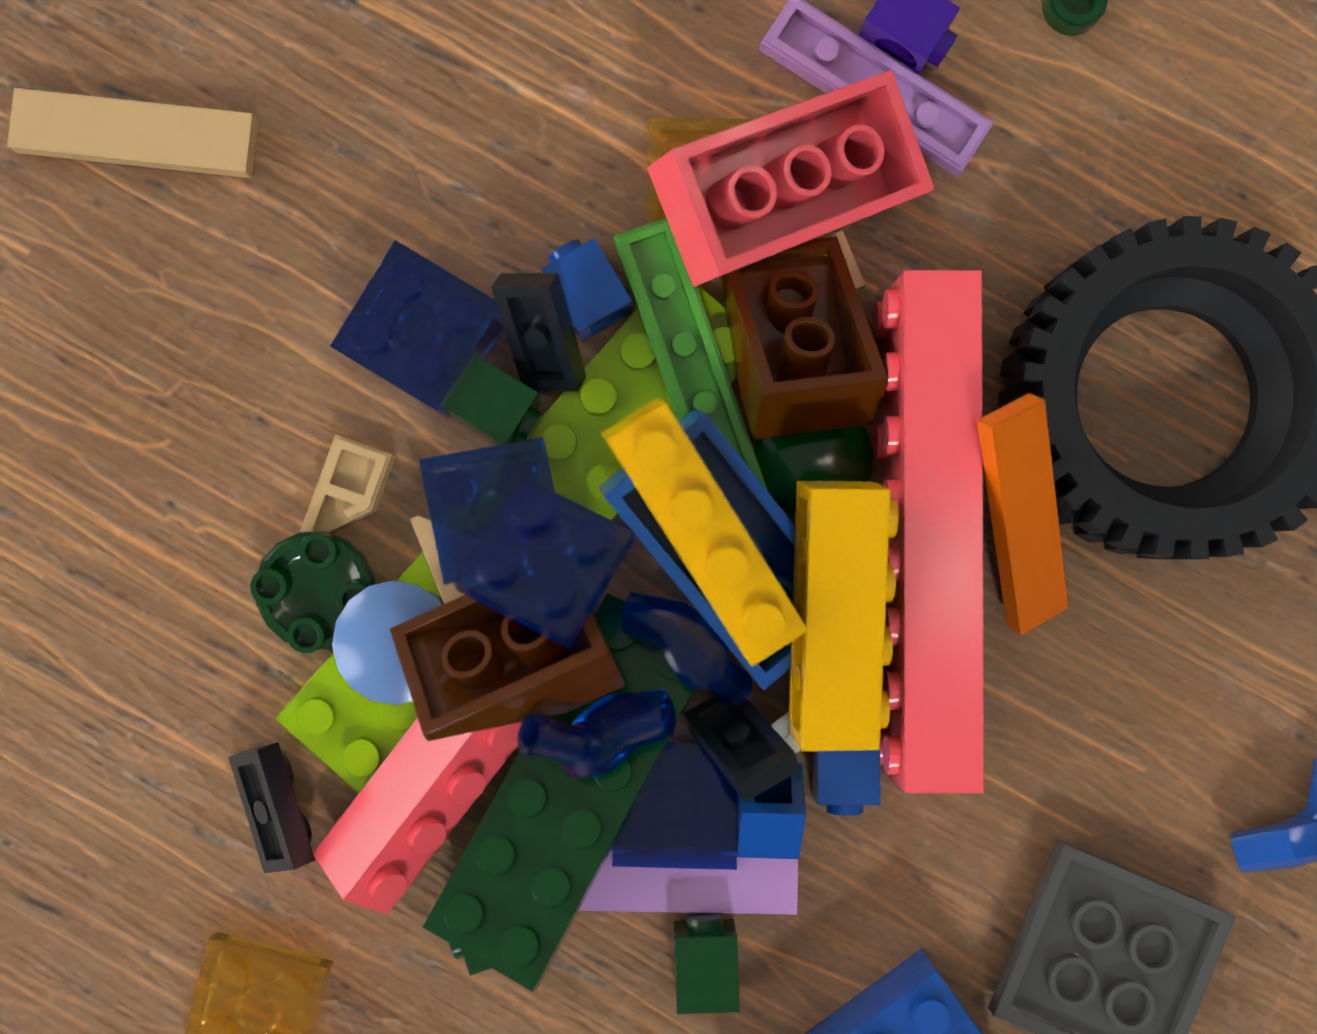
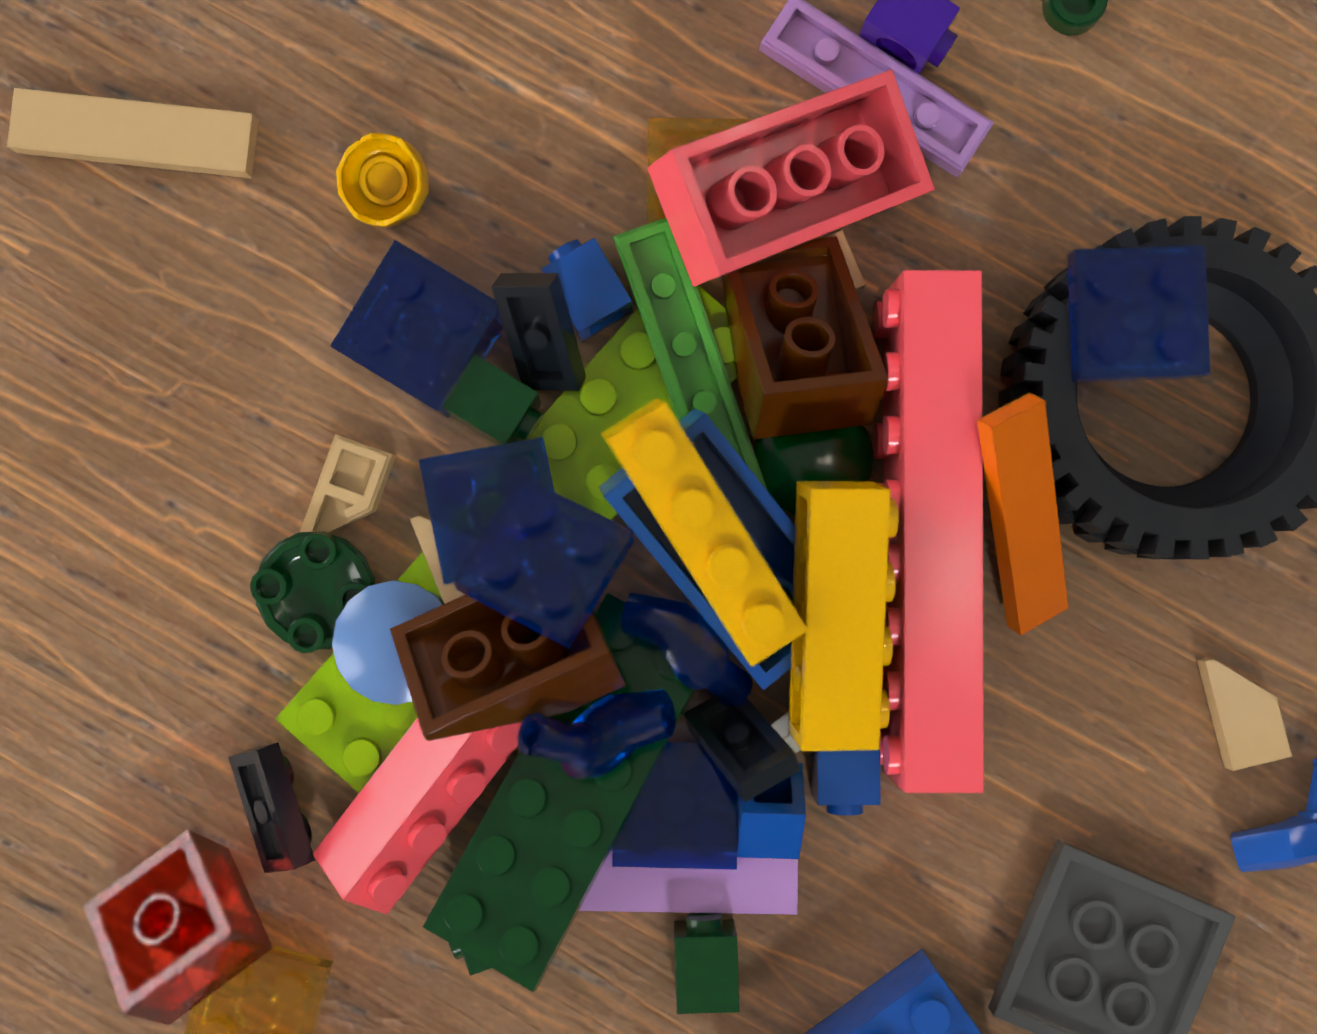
(176, 928): none -> clear red brick
(382, 180): none -> yellow hair
(1138, 313): none -> clear blue plate
(1243, 718): none -> tan tile

